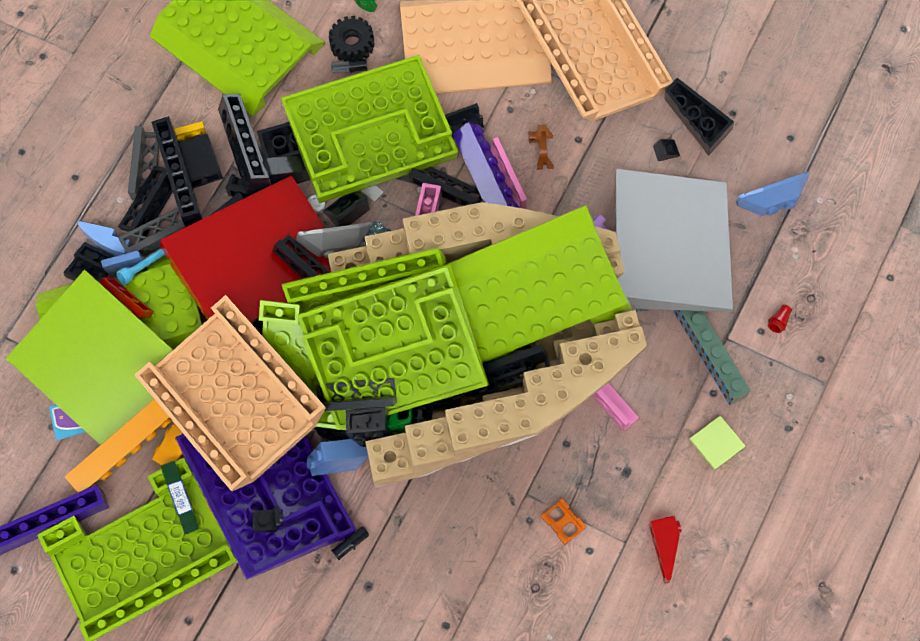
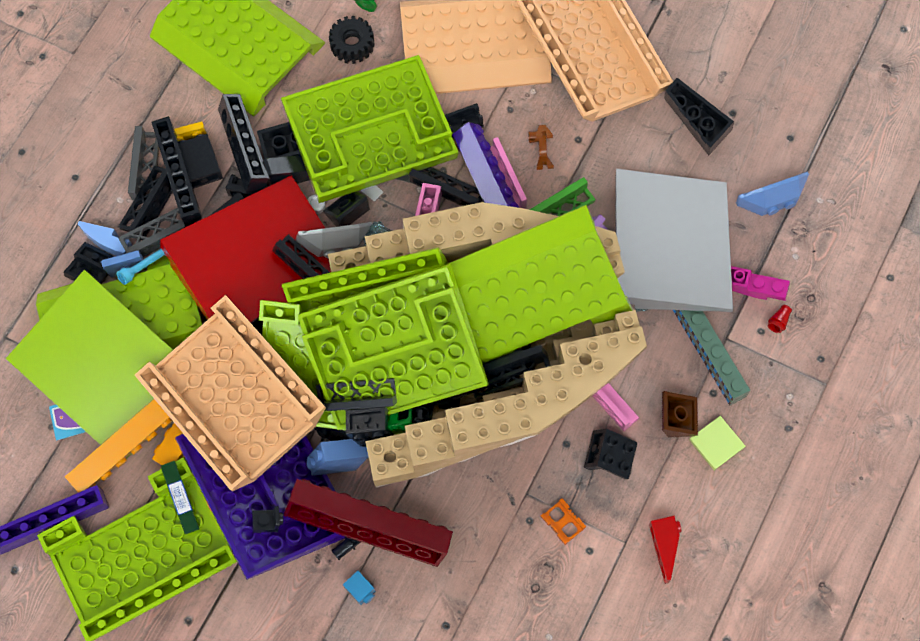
(128, 299): red plate -> none
(349, 66): black axle -> none
(360, 588): none -> dark azure brick
(368, 523): none -> dark red brick
(566, 196): none -> bright green fence
(610, 453): none -> black bracket
(666, 149): black slope -> none
(679, 415): none -> reddish brown slope
(758, 285): none -> dark pink slope

